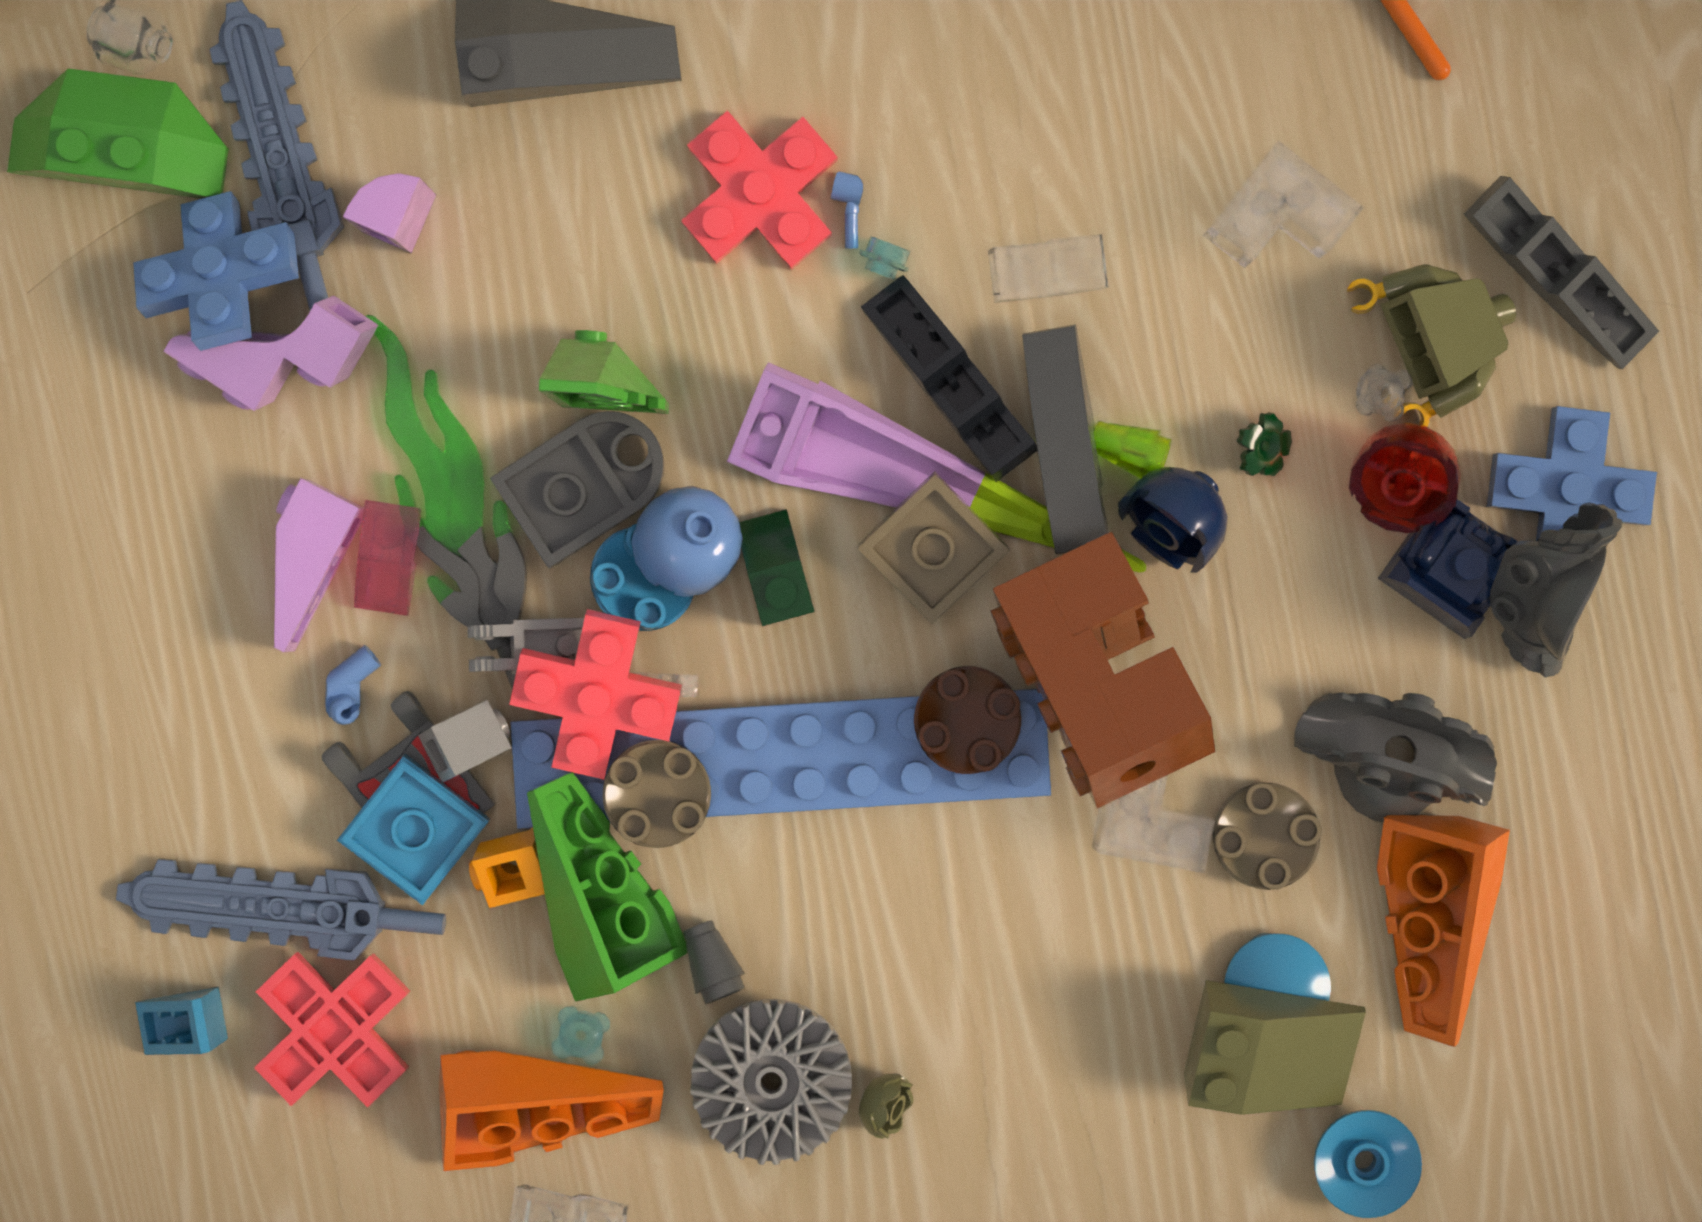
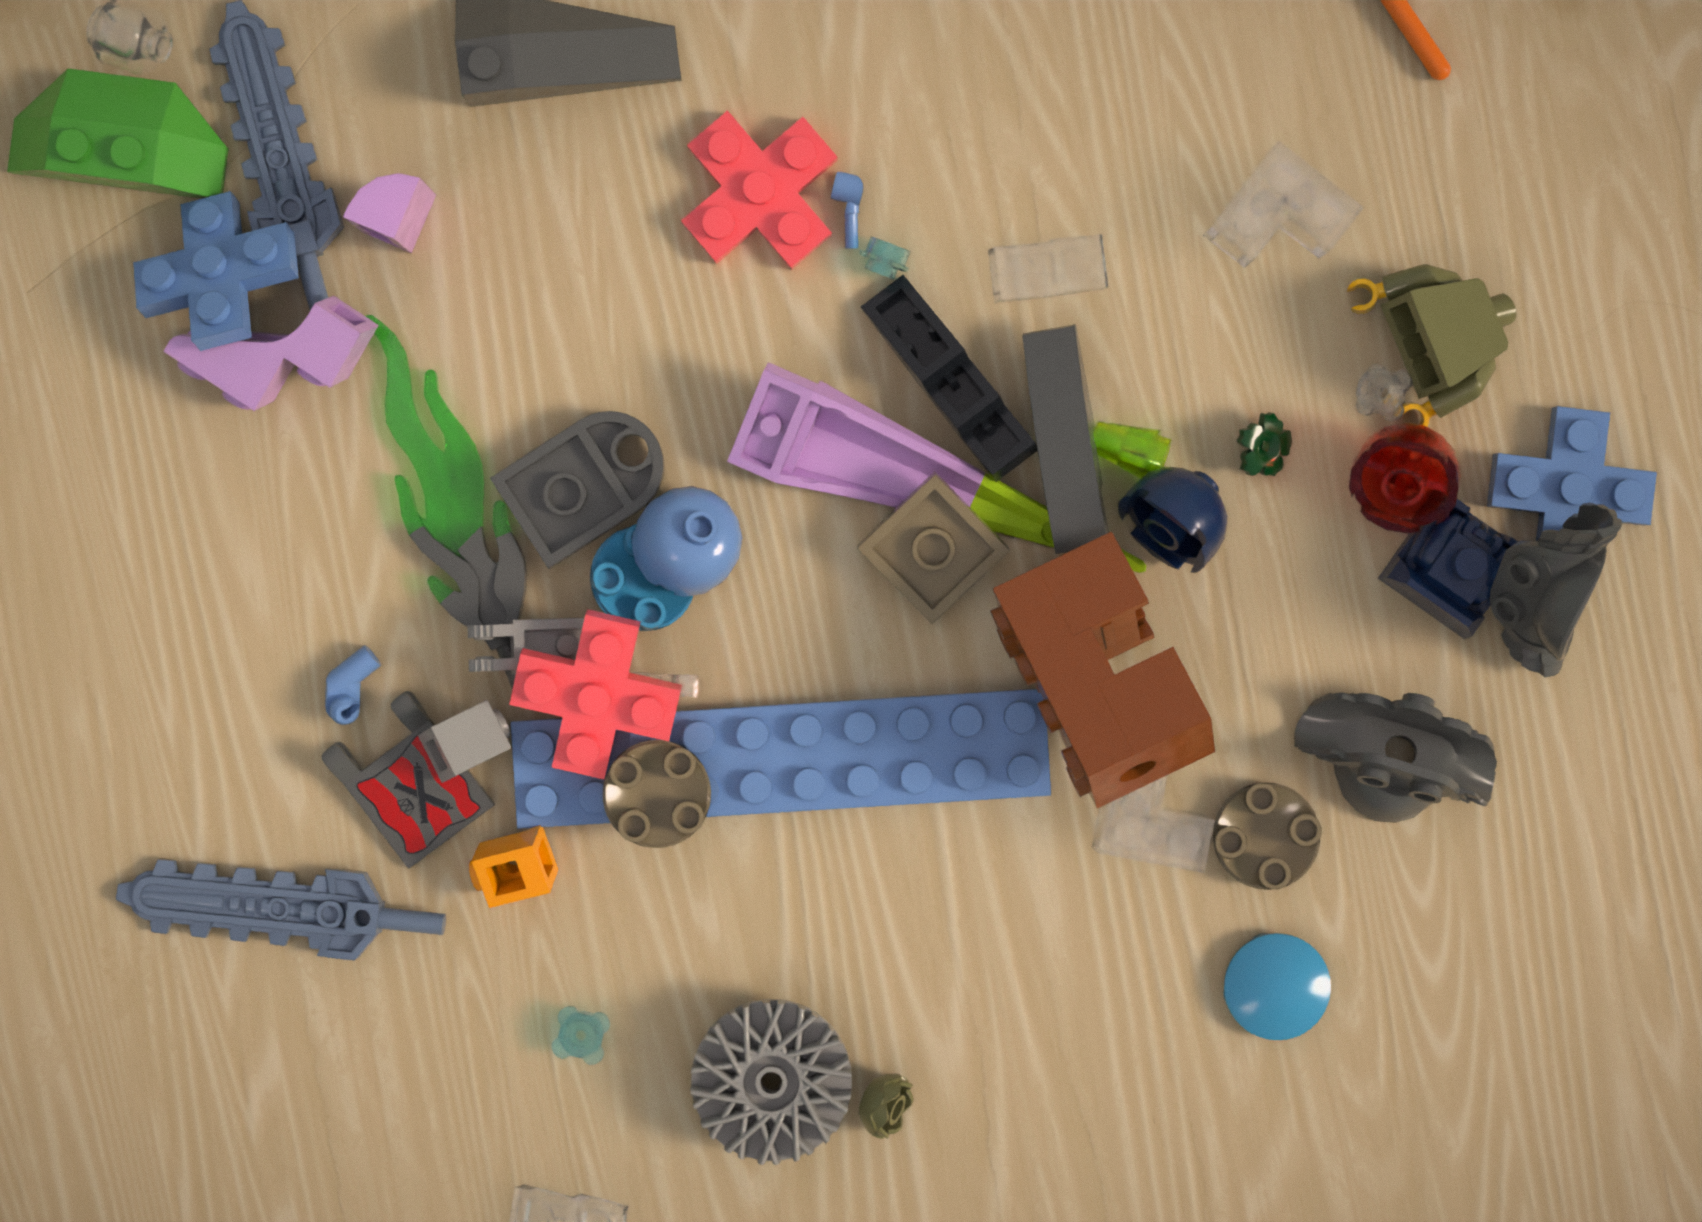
(182, 1023): dark azure slope -> none
(309, 547): lavender slope -> none
(332, 1029): coral plate -> none
(386, 557): clear pink slope -> none
(413, 829): dark azure tile -> none
(515, 1102): orange wedge -> none
(598, 376): bright green wedge -> none
(599, 906): bright green wedge -> none
(712, 963): dark grey cone -> none
(775, 568): dark green slope -> none
(967, 720): reddish brown dish -> none
(1269, 1050): olive slope -> none
(1383, 1184): dark azure dish -> none
(1440, 902): orange wedge -> none
(1561, 272): dark grey slope -> none

